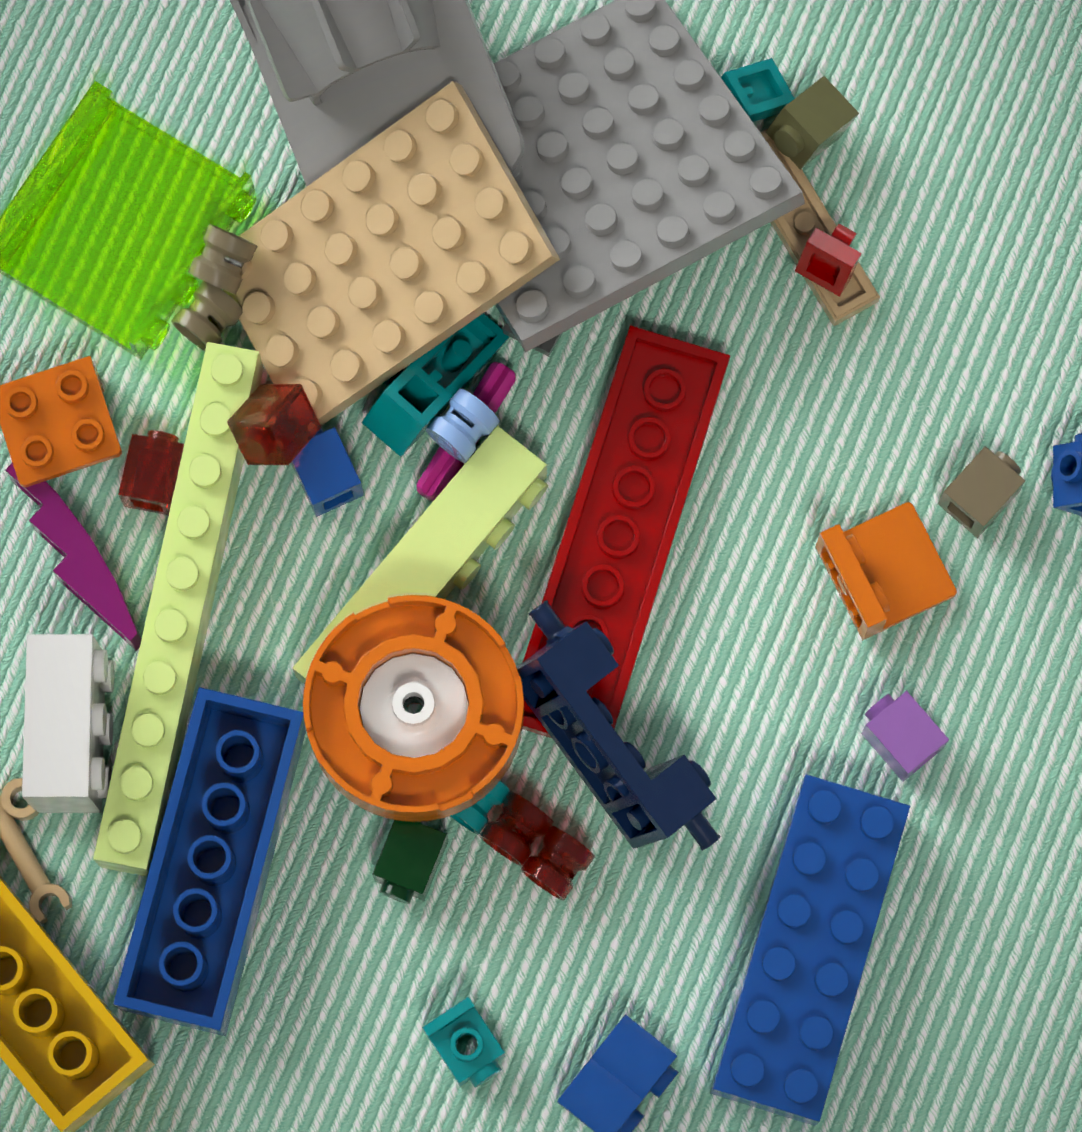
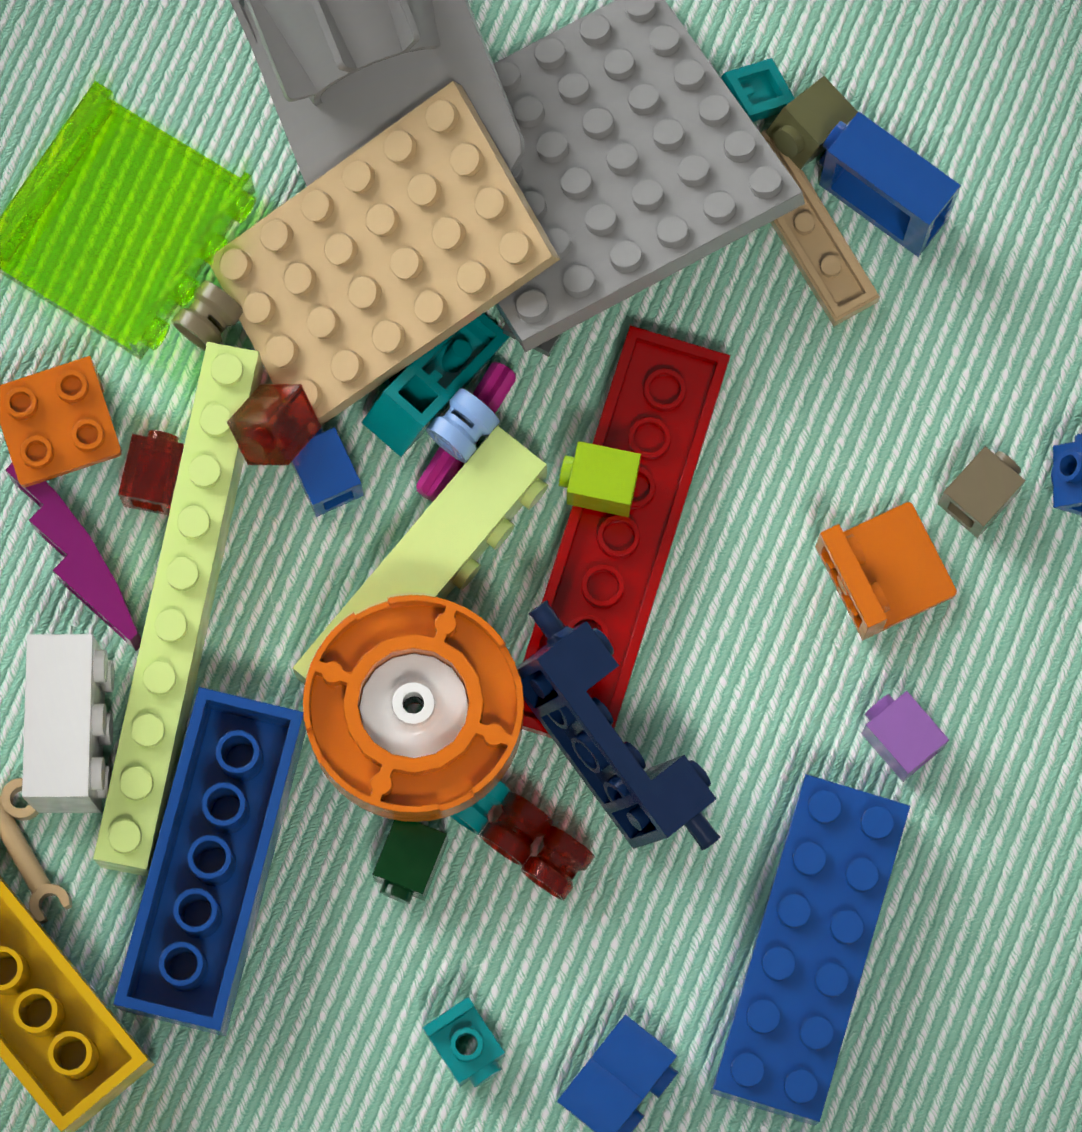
(222, 259): dark tan wheel -> none
(600, 478): none -> lime brick
(829, 259): red tile -> none
(887, 182): none -> blue window

